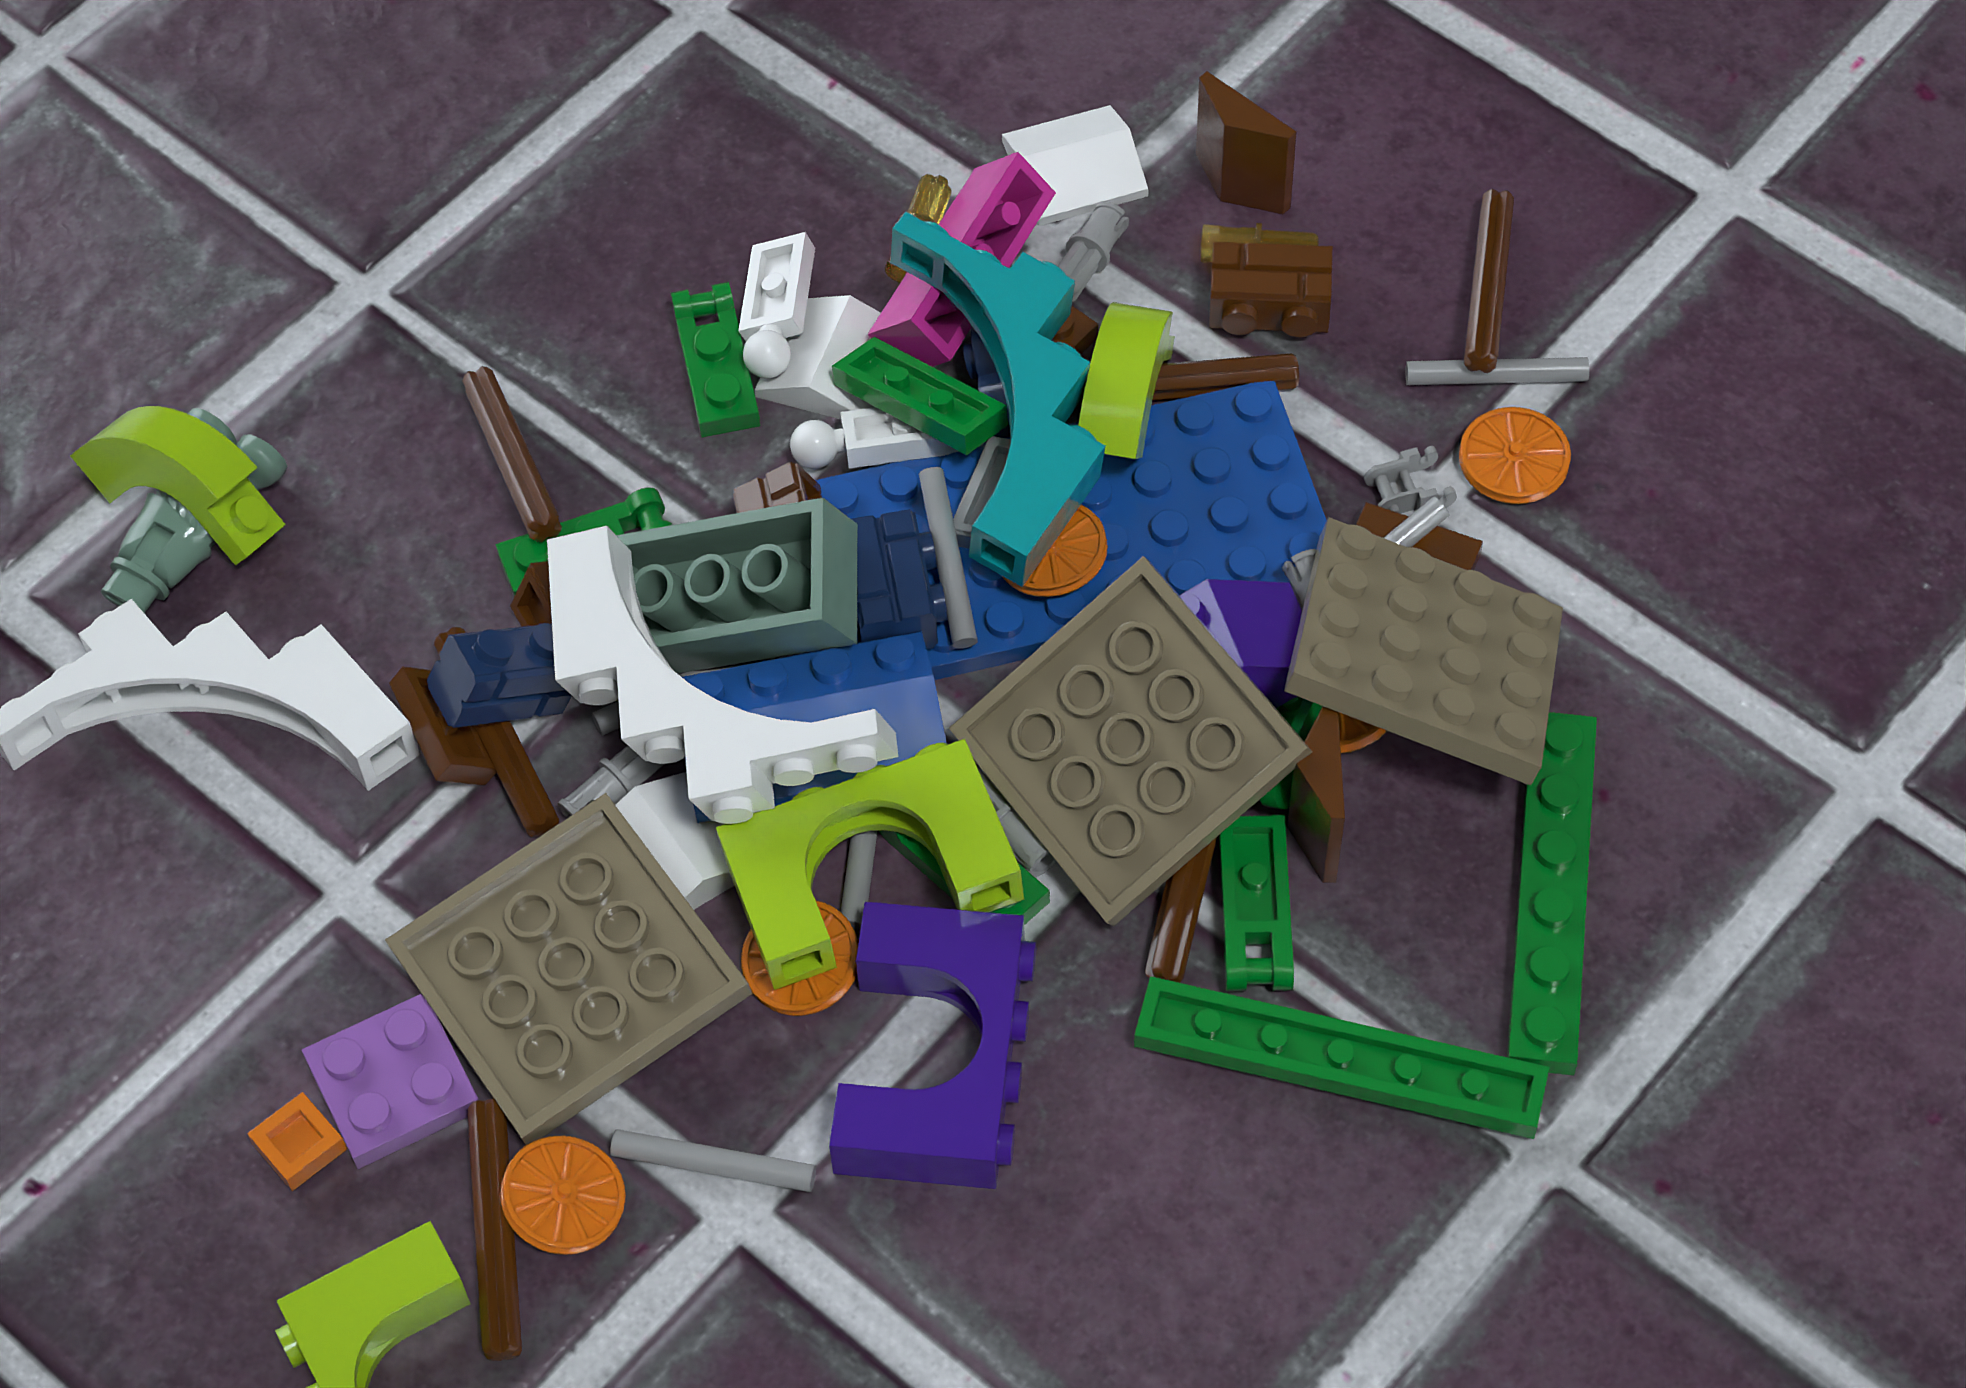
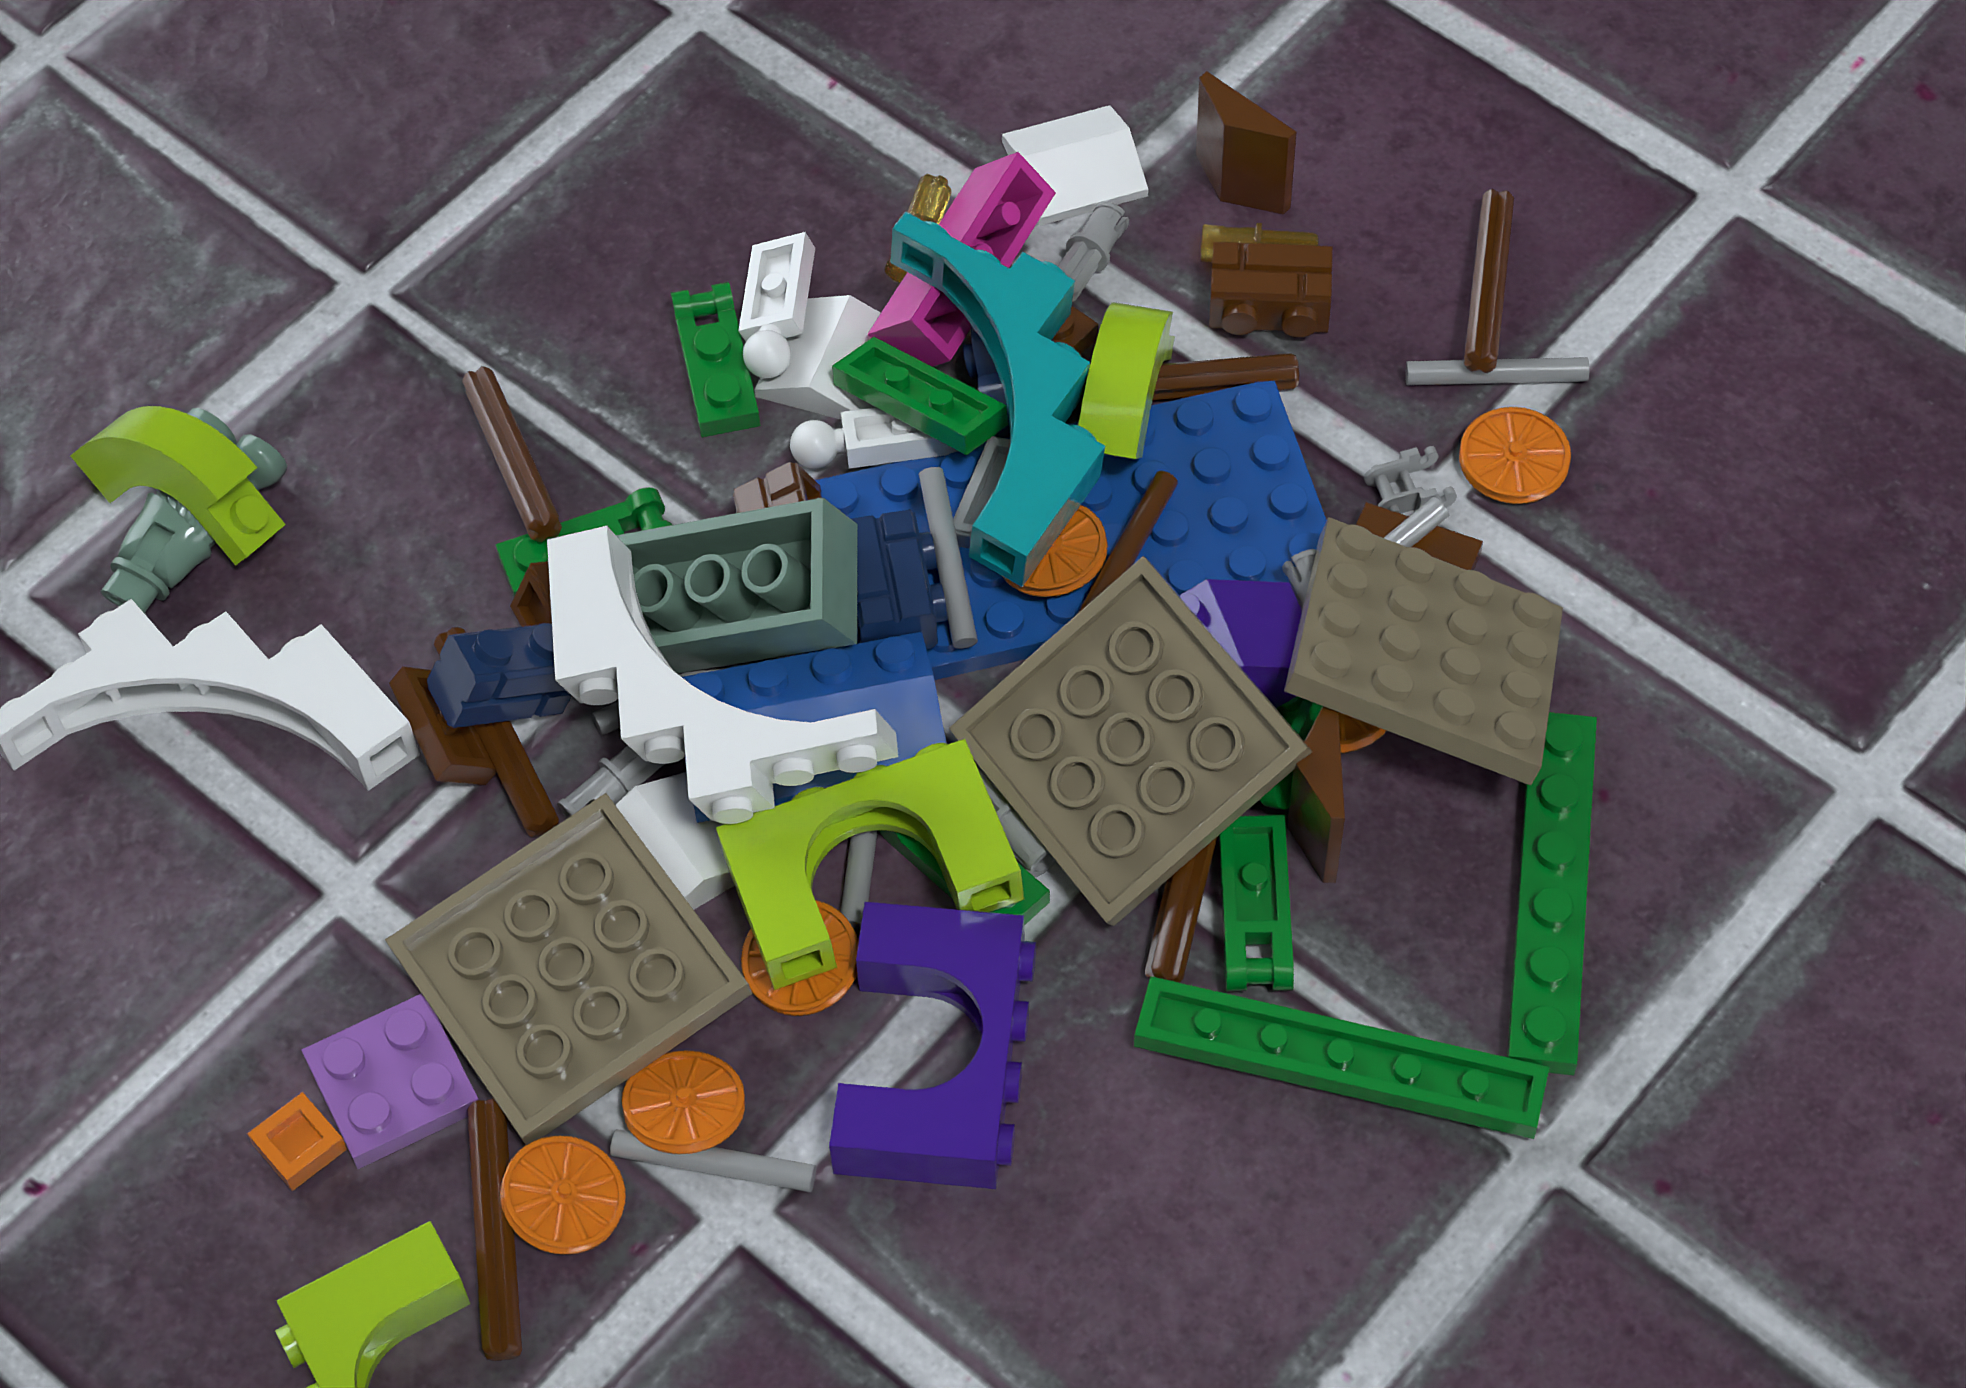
(684, 1102): none -> orange wheel
(1135, 533): none -> reddish brown bar

